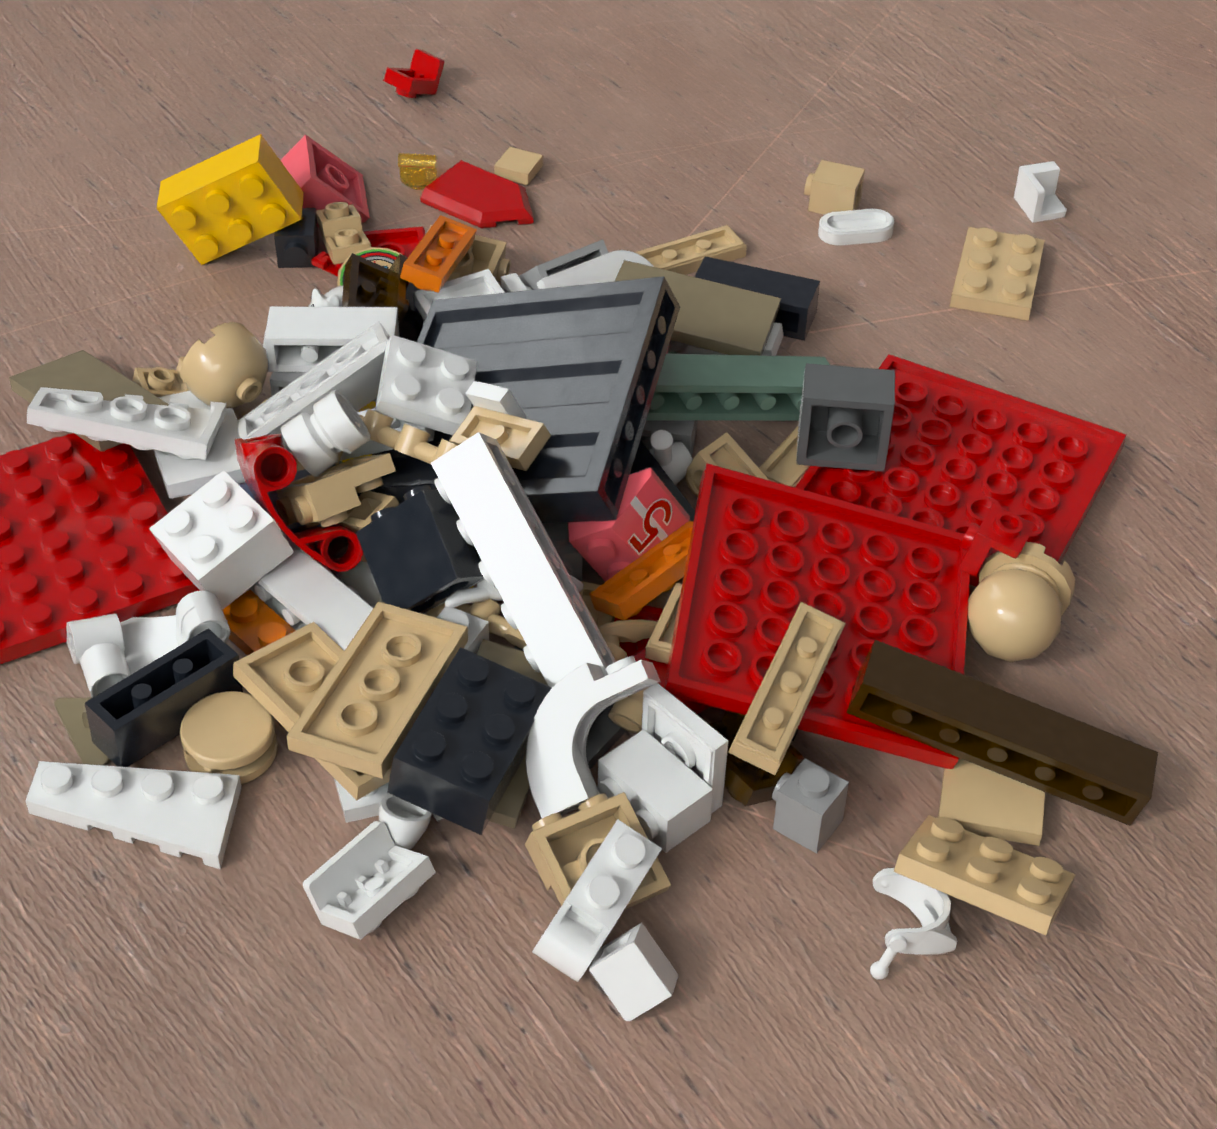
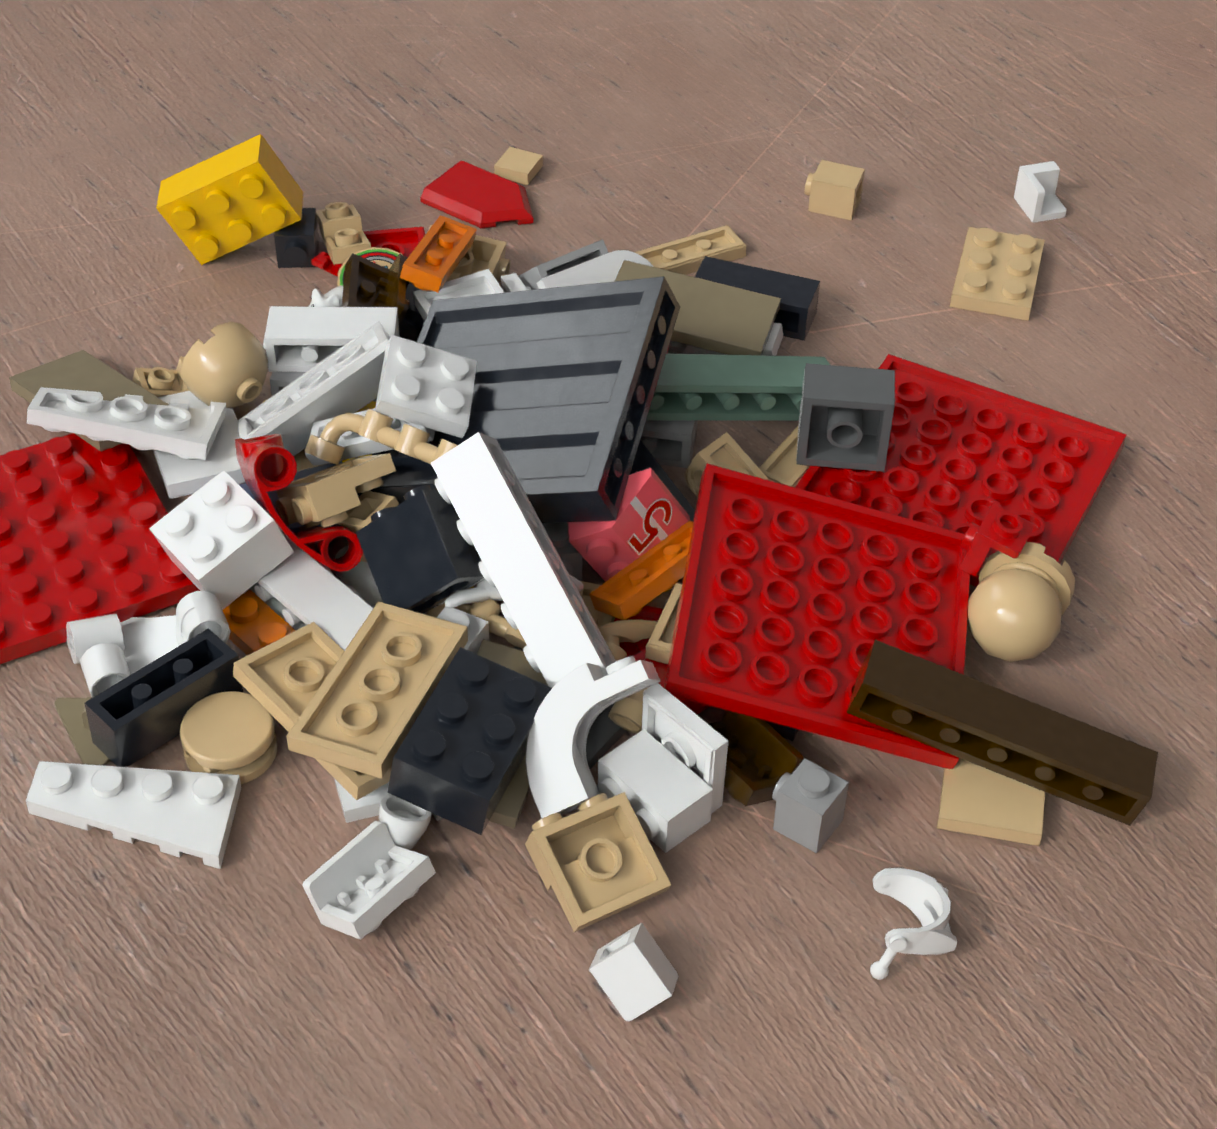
(321, 436): white wheel -> none
(325, 177): coral slope -> none
(417, 169): clear yellow plate -> none
(420, 78): red bracket -> none
(494, 399): white tile -> none
(517, 436): tan plate -> none
(597, 901): white plate -> none
(671, 456): white bar -> none
(787, 688): tan tile -> none
(856, 227): white tile -> none
(985, 873): tan plate -> none

